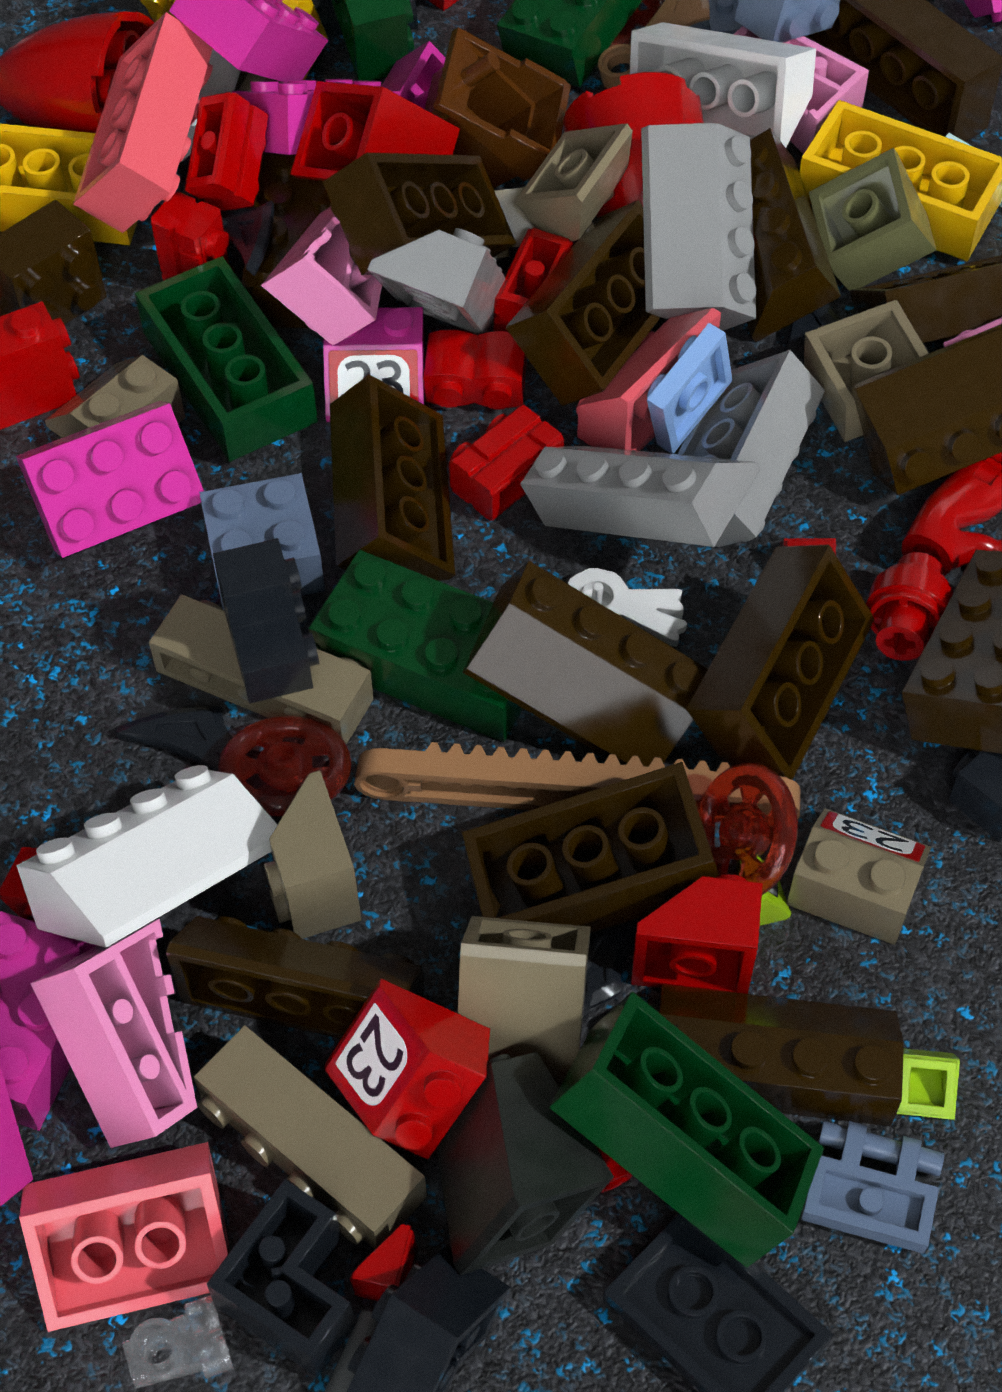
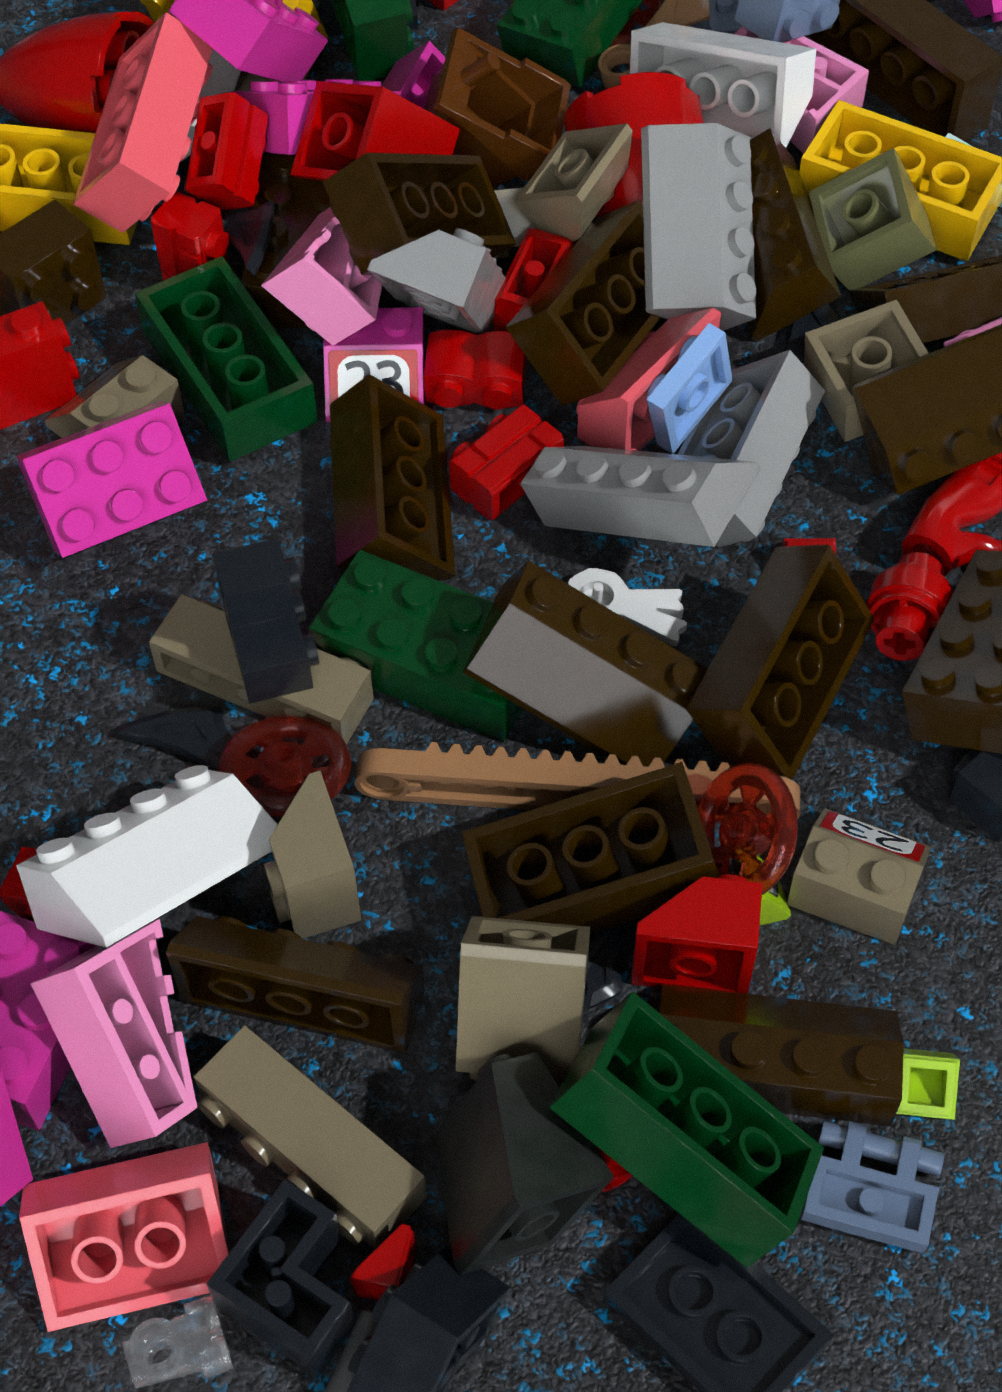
(265, 512): sand blue brick -> none
(409, 1067): red slope -> none

